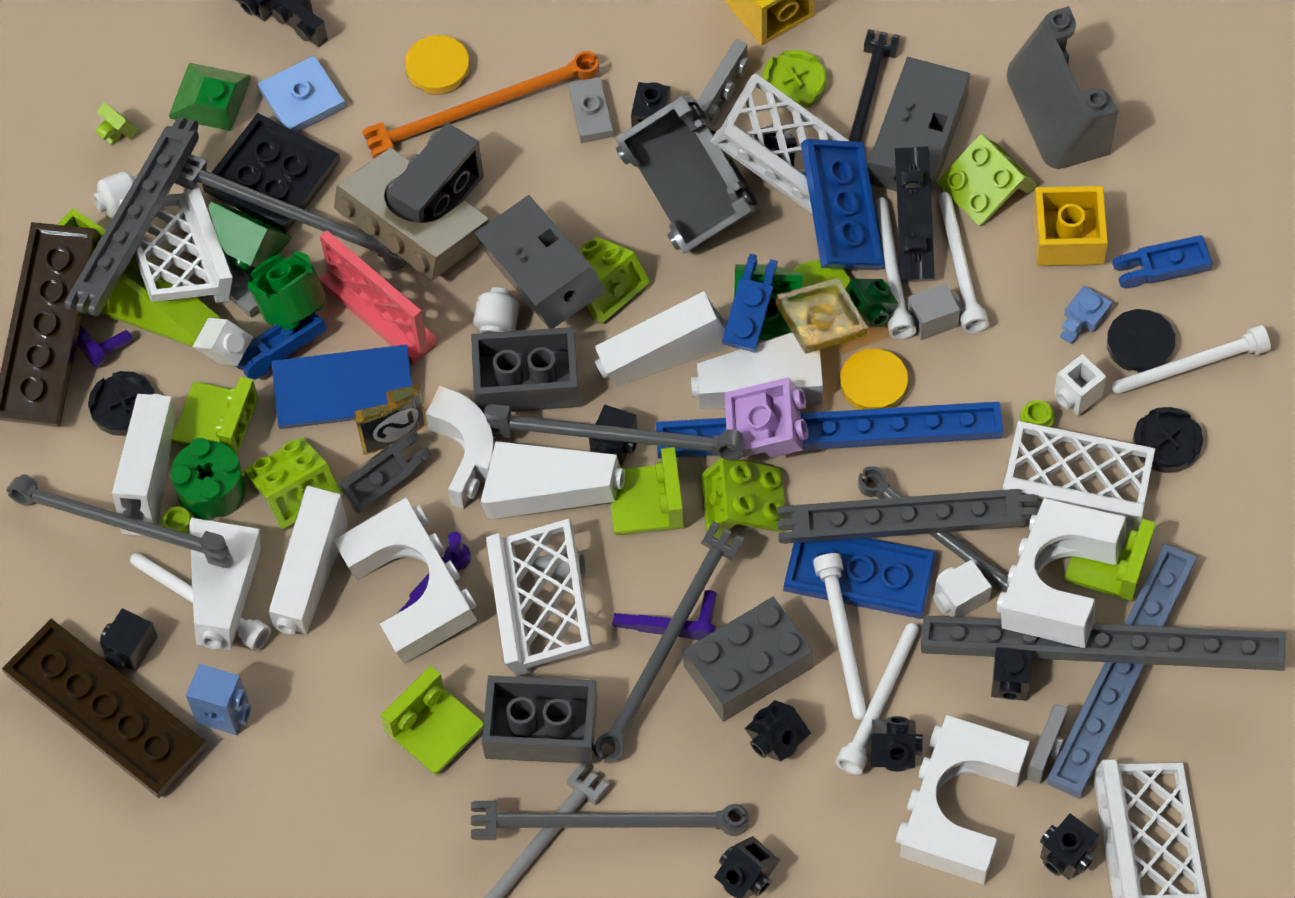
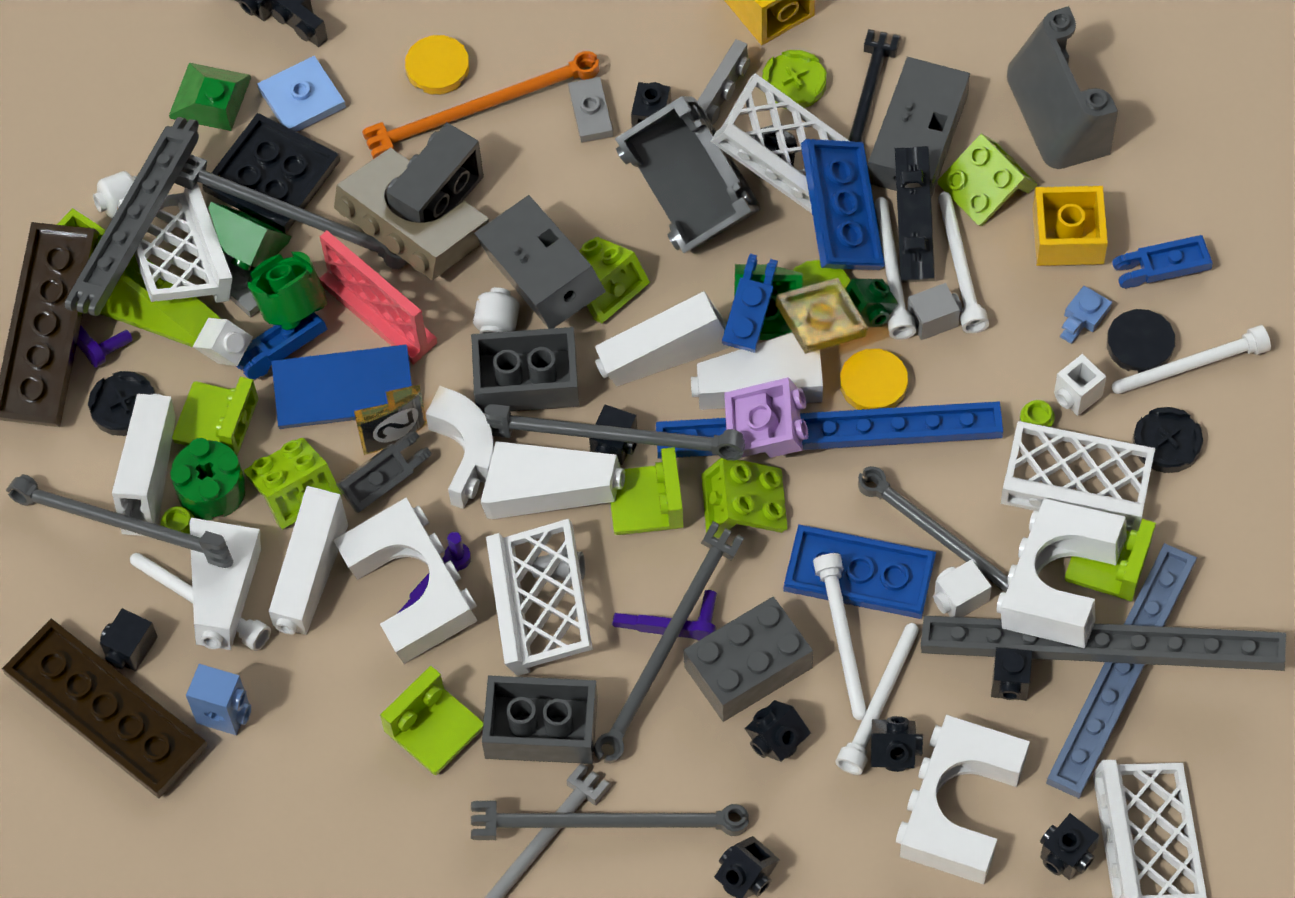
(114, 125): lime tile -> none
(905, 515): dark grey hinge -> none
(1048, 745): light grey plate -> none

